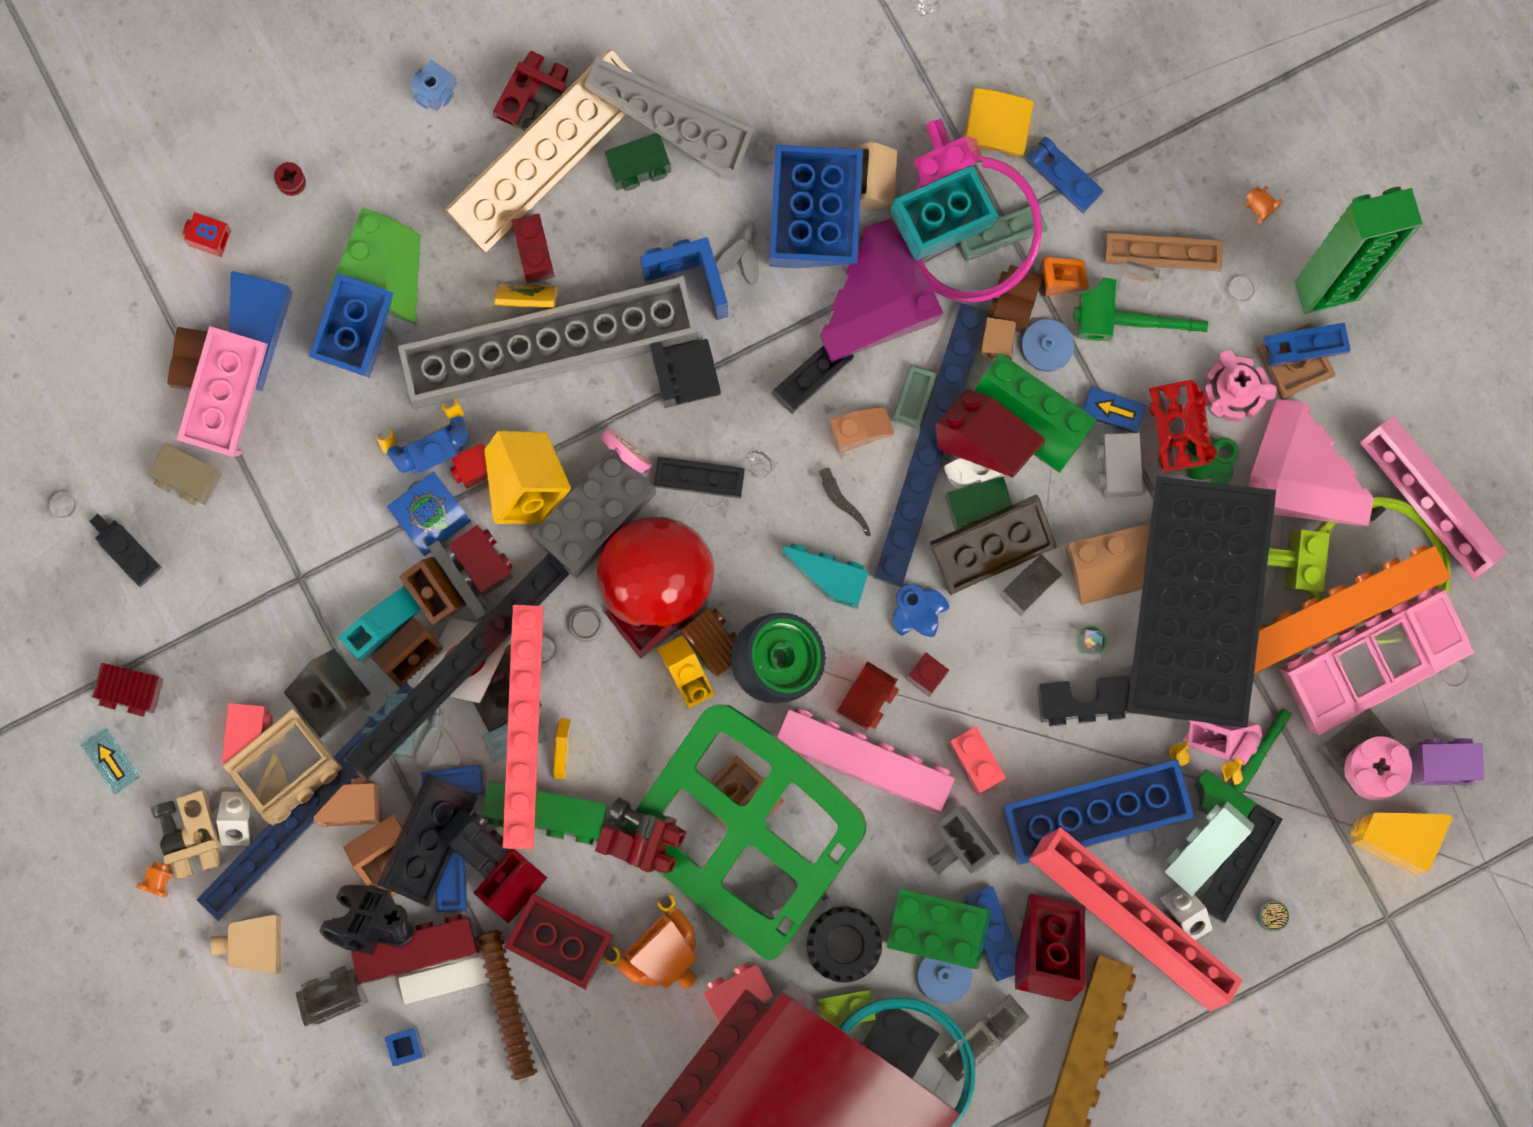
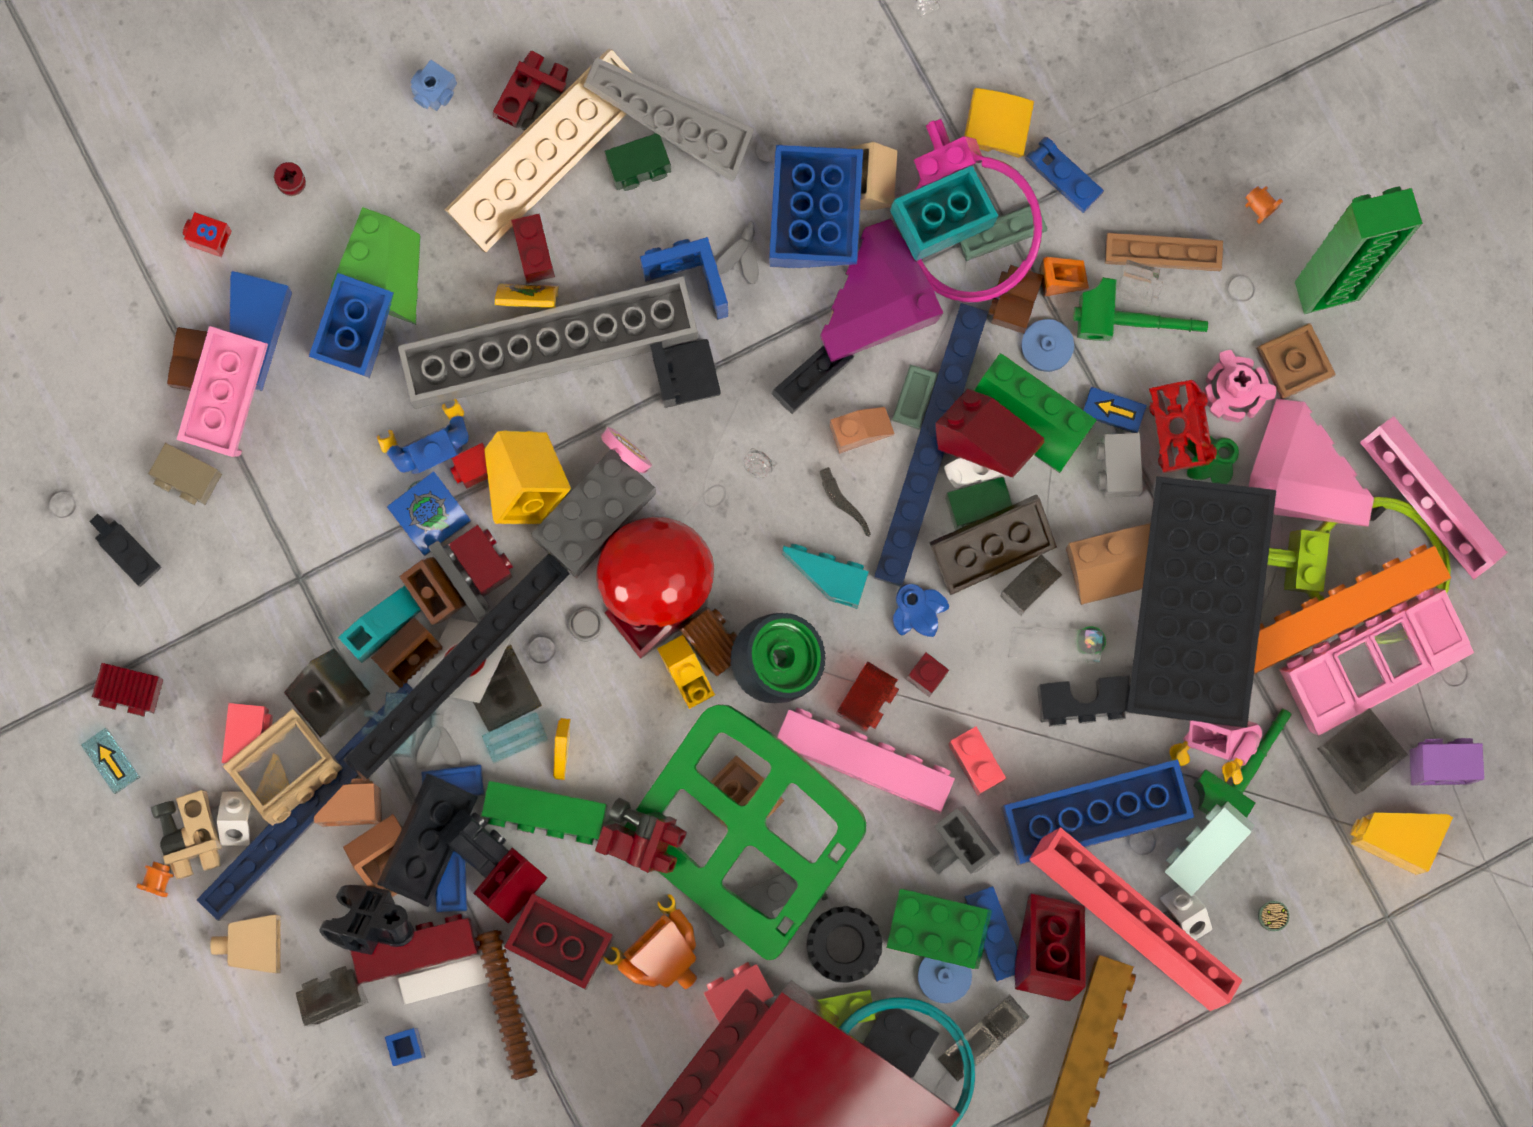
(523, 727): coral brick -> none
(699, 477): black tile -> none
(998, 338): medium nougat panel -> none
(1240, 865): black plate -> none
(1307, 344): blue plate -> none
(1392, 758): bright pink brick -> none

